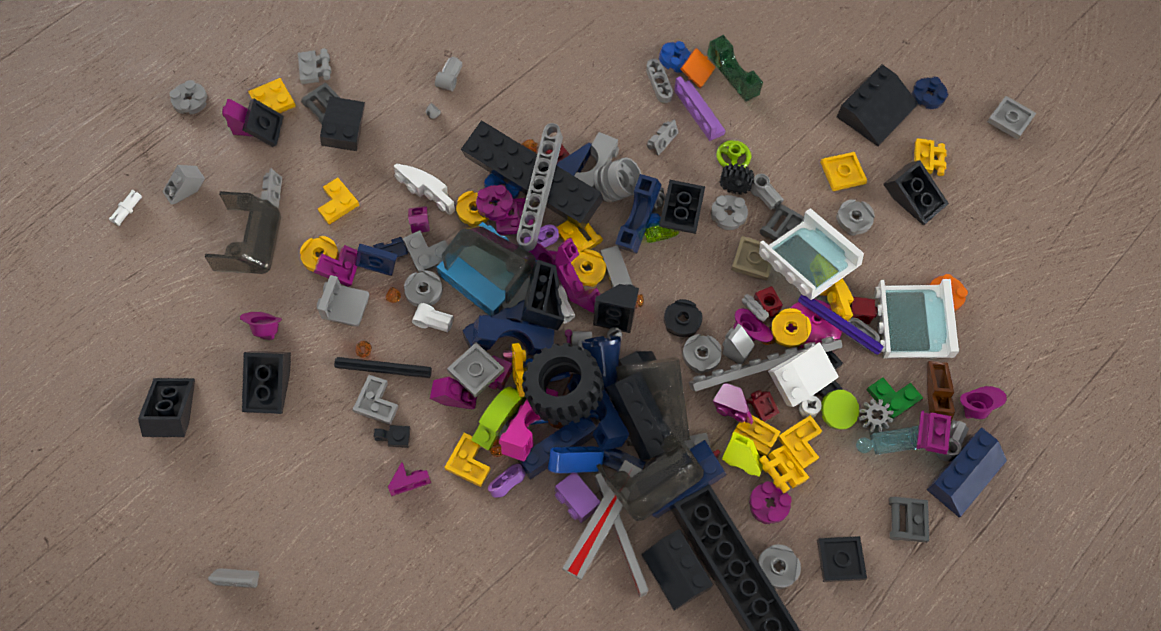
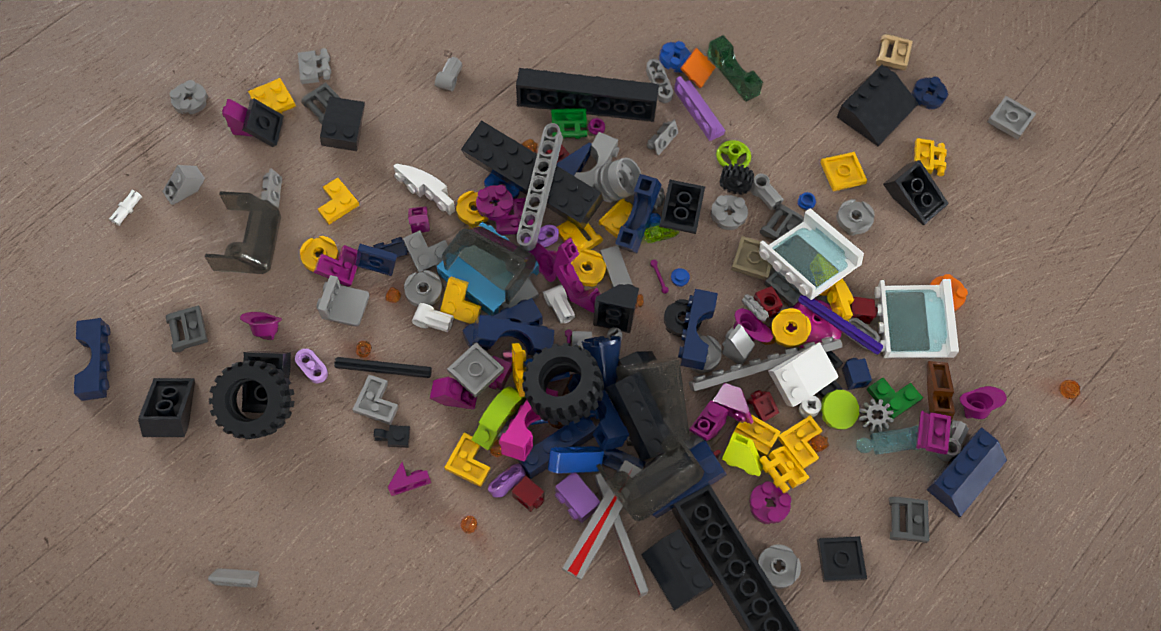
(93, 380): none -> dark blue arch
(192, 325): none -> dark grey plate
(225, 399): none -> black tyre
(312, 366): none -> lavender plate
(432, 111): light grey hinge -> none
(454, 302): none -> yellow plate
(473, 524): none -> clear orange hinge
(528, 494): none -> dark red brick
(542, 298): black wedge -> none
(570, 119): none -> green plate
(596, 94): none -> black brick
(596, 122): none -> magenta plate
(616, 217): none -> yellow plate
(653, 264): none -> magenta hinge
(680, 277): none -> blue plate
(695, 350): none -> dark blue arch
(710, 421): none -> magenta slope
(784, 289): none -> dark grey plate
(806, 201): none -> blue plate
(819, 443): none -> clear orange plate
(856, 373): none -> dark blue brick
(899, 55): none -> tan plate
(1073, 386): none -> clear orange plate

